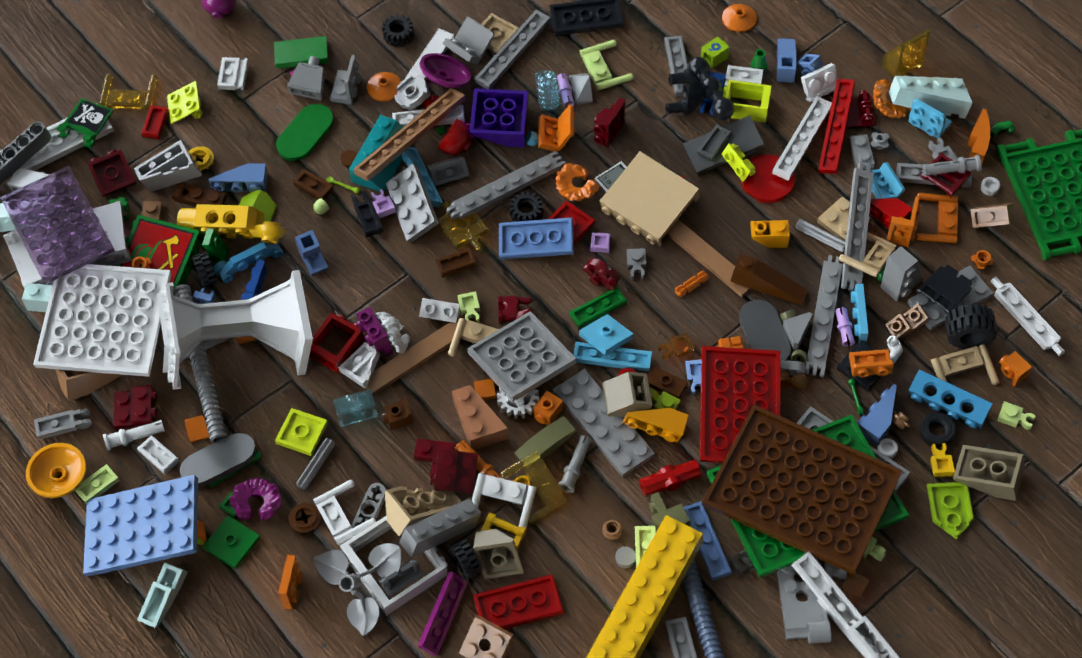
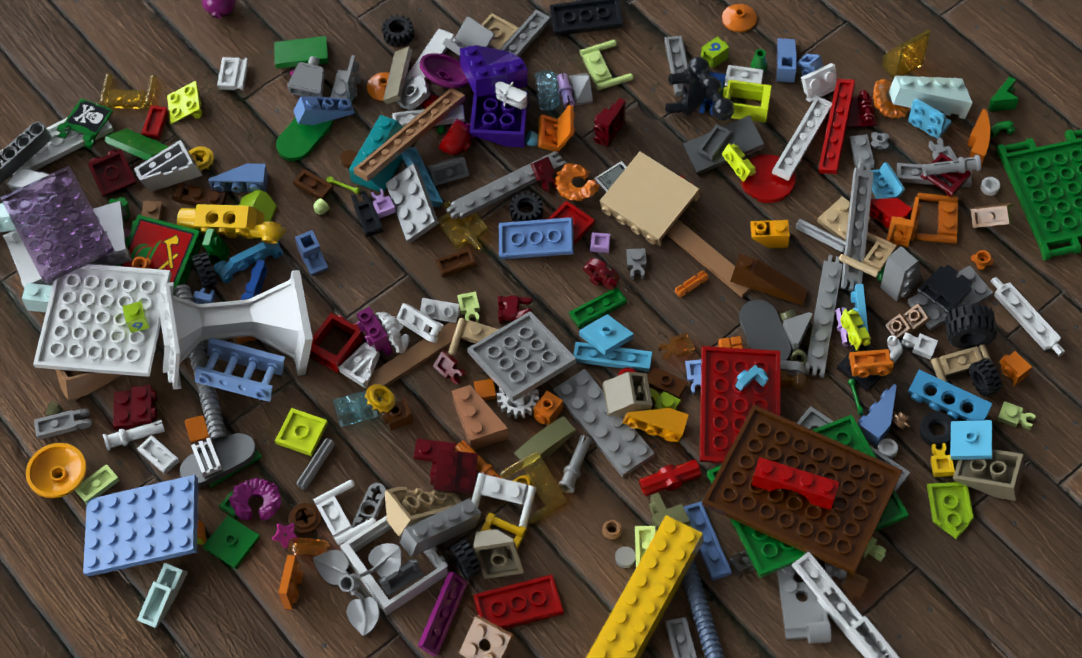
(54, 408): none -> olive hinge
(135, 143): none -> green tile
(135, 316): none -> lime brick
(202, 446): none -> white tile
(244, 356): none -> light blue fence
(279, 536): none -> dark pink plate
(302, 546): none -> clear orange plate
(321, 109): none -> medium blue slope
(387, 401): none -> yellow gear
(397, 75): none -> dark tan tile
(419, 322): none -> white plate
(447, 367): none -> dark red plate
(488, 66): none -> dark purple slope
(511, 95): none -> white arm
(543, 170): none -> dark red plate
(746, 378): none -> medium azure bracket
(817, 489): none -> red arch
(851, 321): none -> neon yellow hinge
(922, 345): none -> white plate
(971, 440): none -> medium azure plate
(985, 377): none -> black tyre
(1004, 97): none -> green slope

